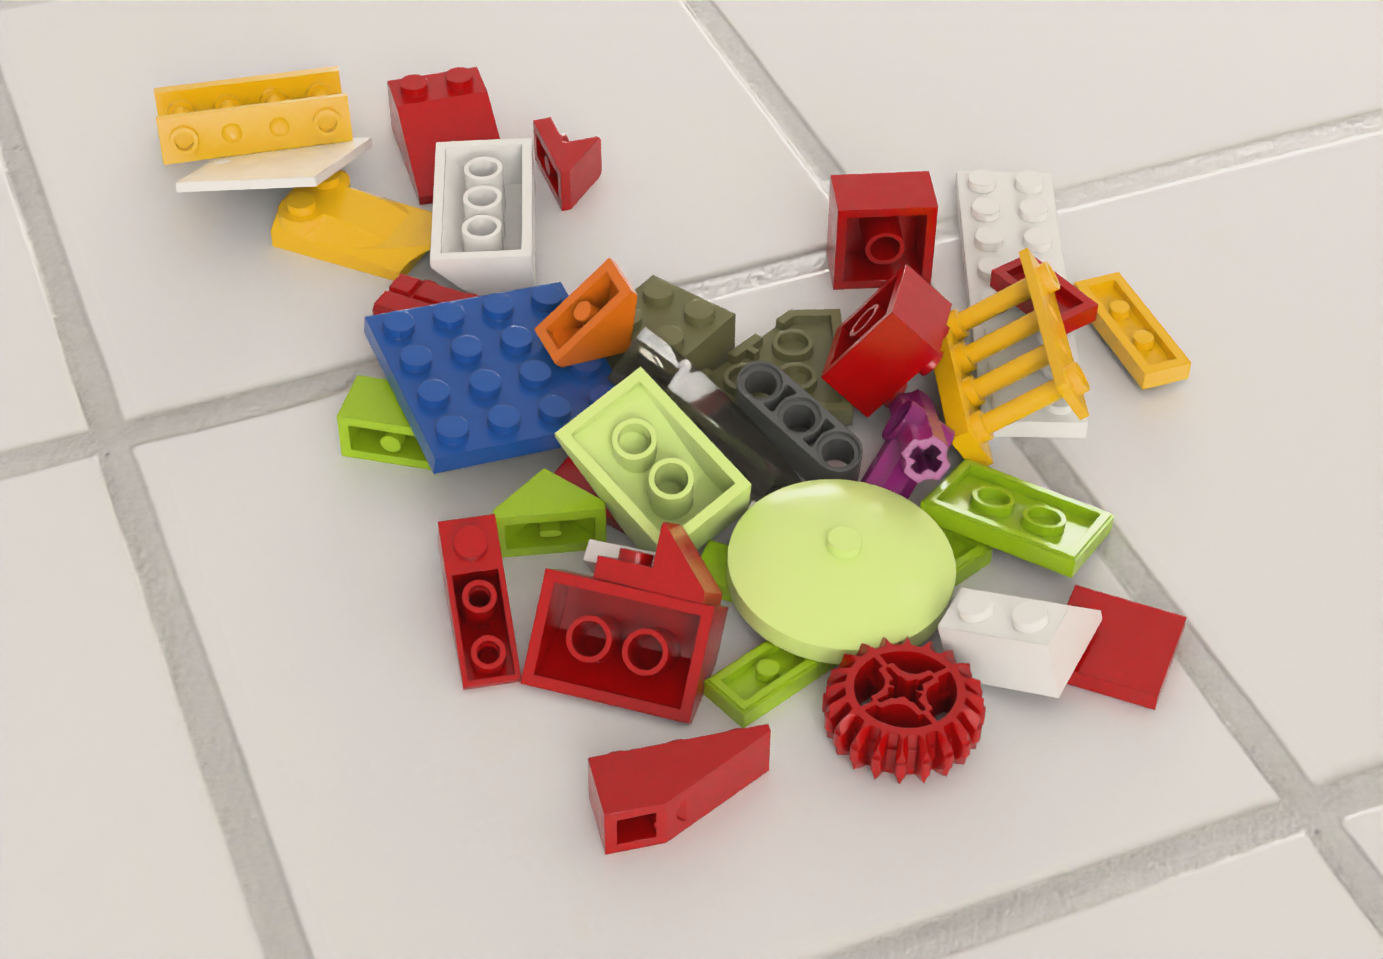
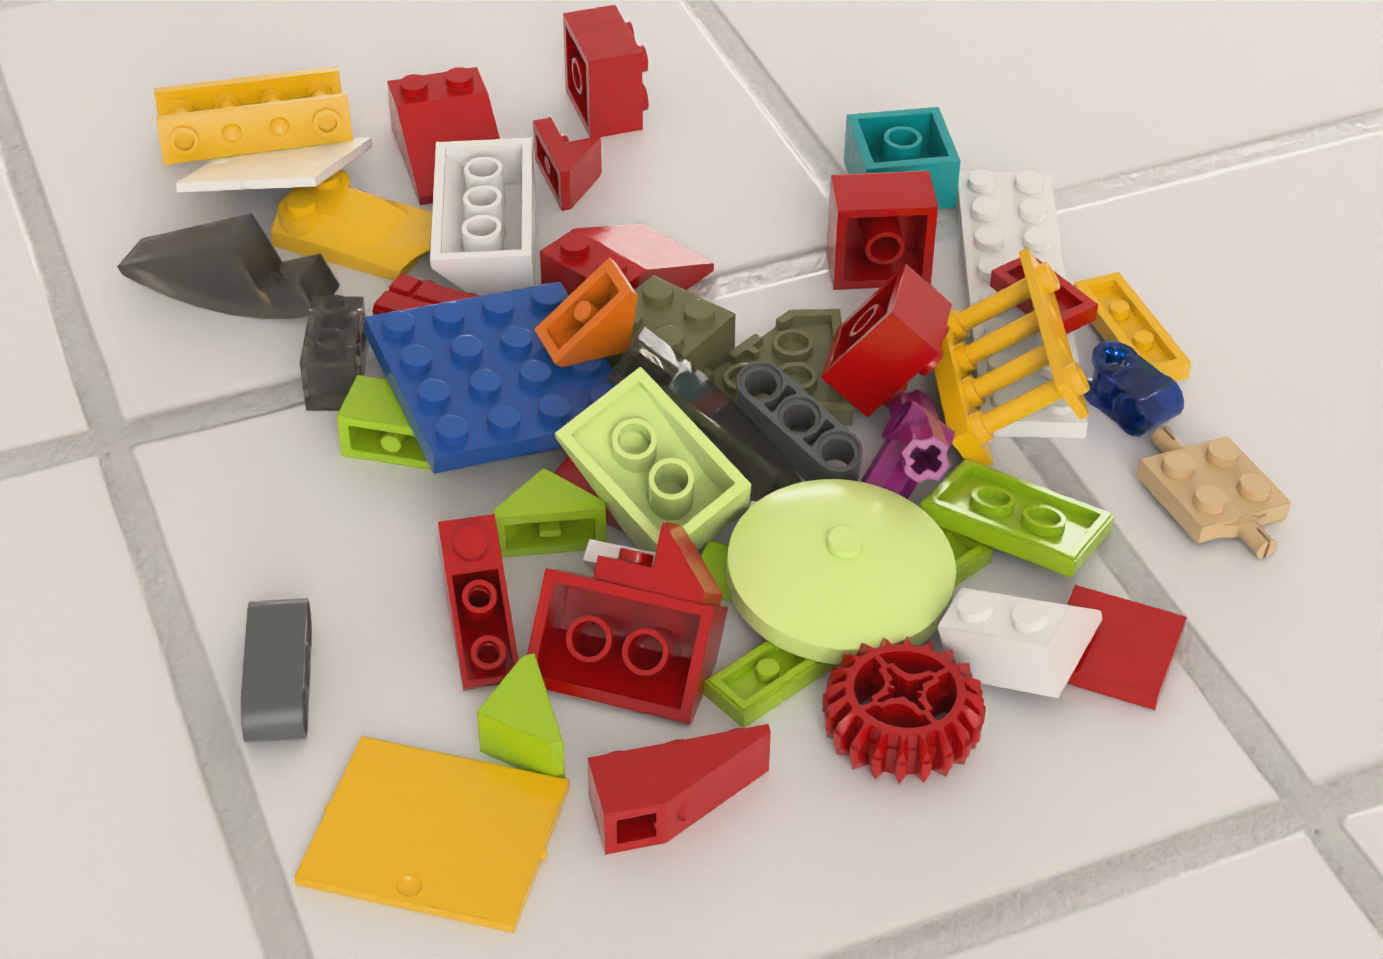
(229, 270): none -> clear smoke slope
(276, 670): none -> dark grey beam
(333, 350): none -> clear smoke brick
(434, 834): none -> yellow piece
(520, 724): none -> lime slope
(604, 71): none -> red brick
(633, 247): none -> red slope
(904, 143): none -> teal brick
(1134, 393): none -> clear blue piece
(1213, 490): none -> tan plate

